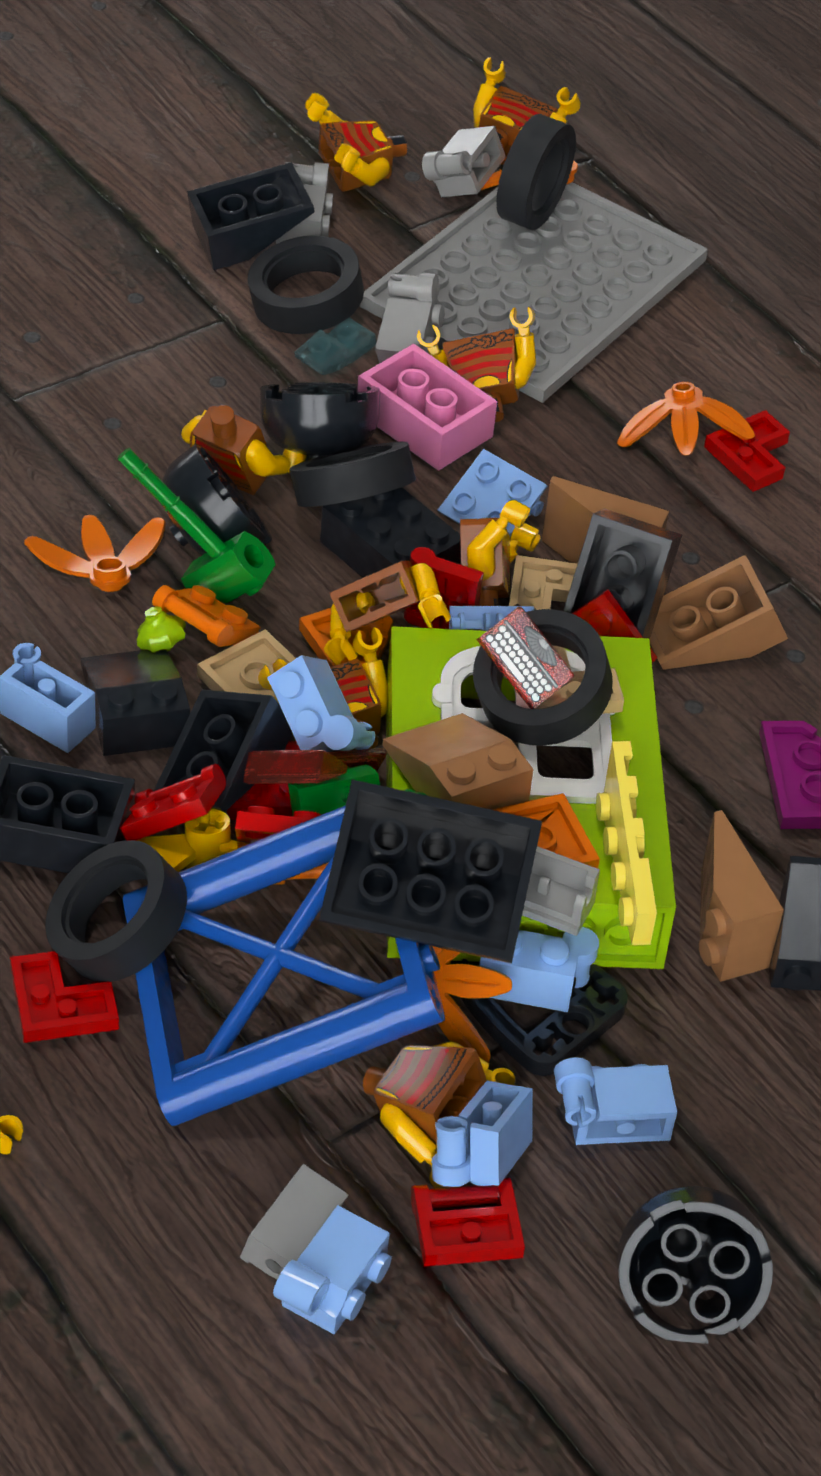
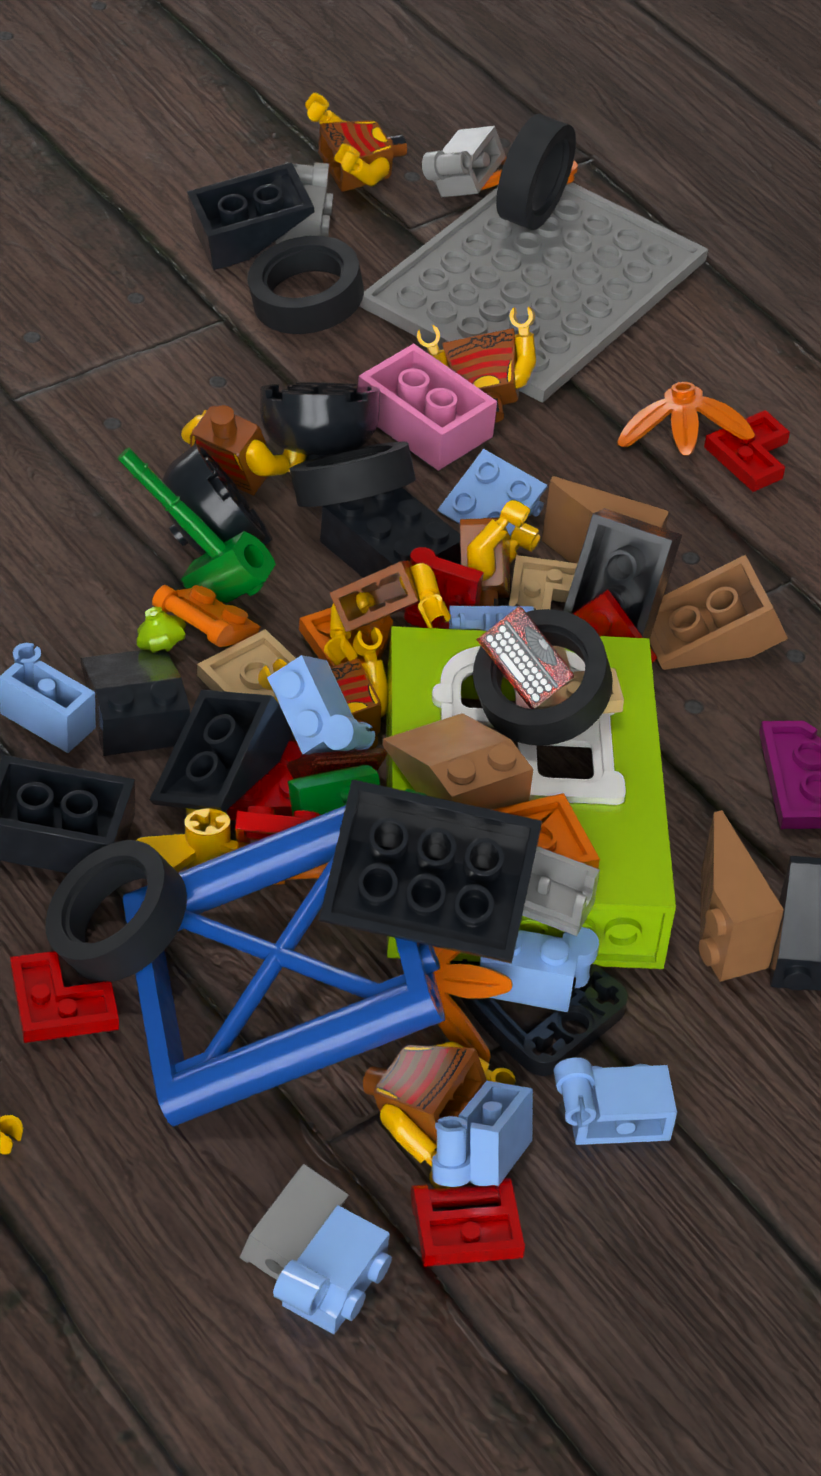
(102, 567): orange plant -> none
(174, 804): red plate -> none
(292, 767): clear red slope -> none
(337, 348): clear light blue slope -> none
(410, 309): light grey hinge -> none
(511, 110): torso -> none
(625, 842): light yellow wing -> none
(696, 1241): black cylinder -> none

